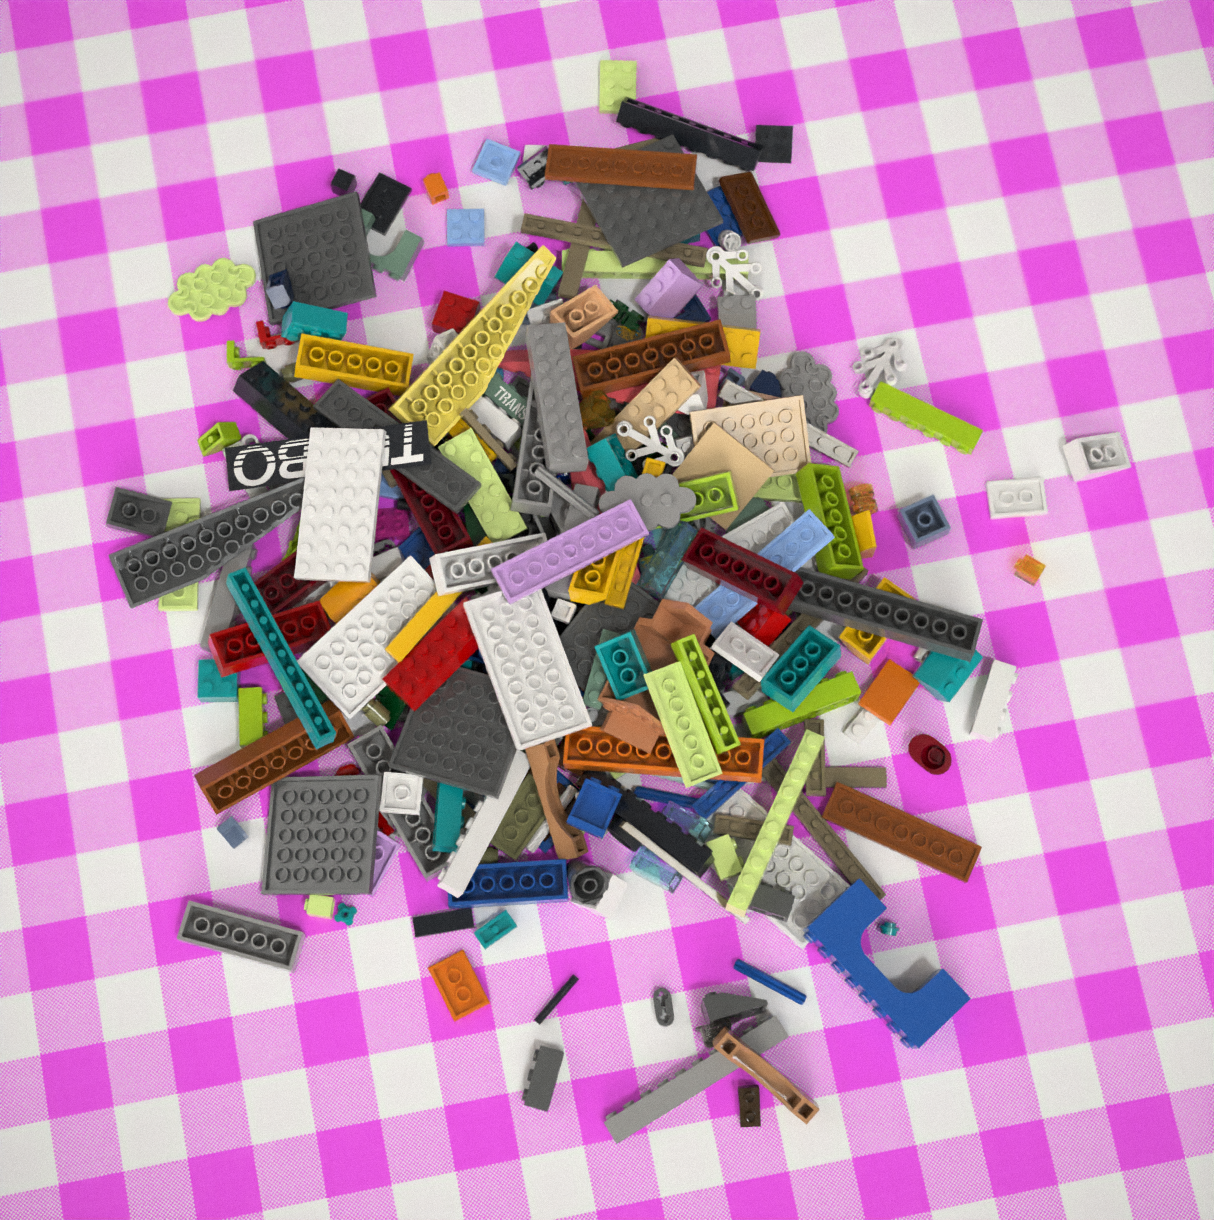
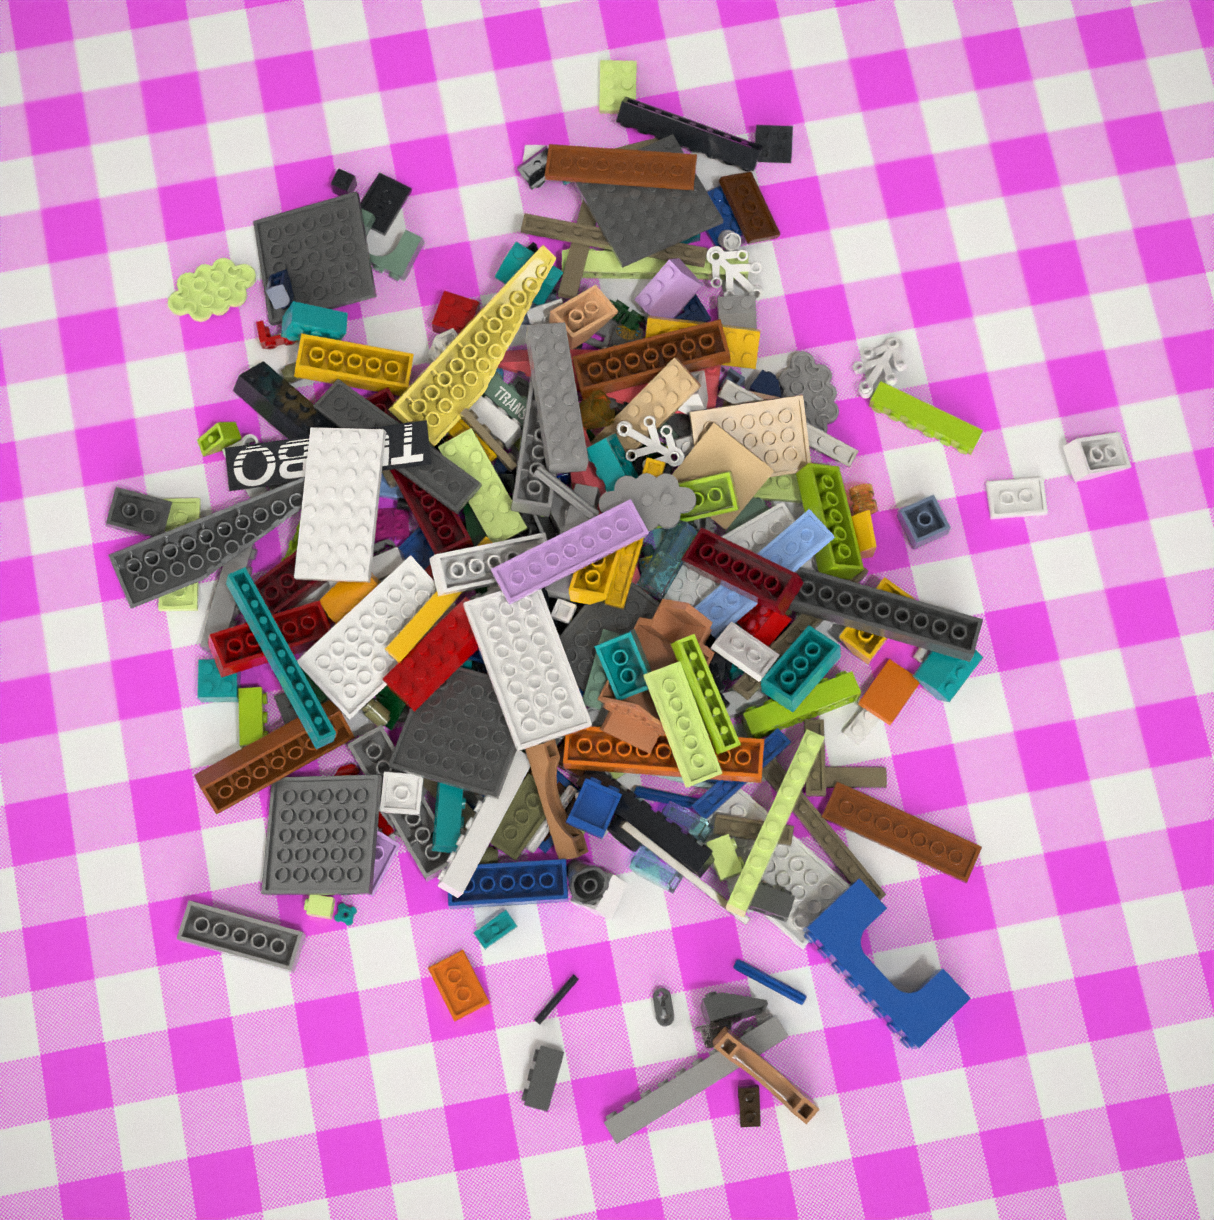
(232, 832): sand blue panel -> none
(237, 363): lime bracket -> none
(435, 188): orange brick -> none
(443, 922): black tile -> none
(465, 227): light blue plate -> none
(496, 162): light blue plate -> none
(889, 928): teal plate -> none
(930, 754): dark red piece -> none
(992, 701): white brick -> none
(1029, 569): clear yellow brick -> none

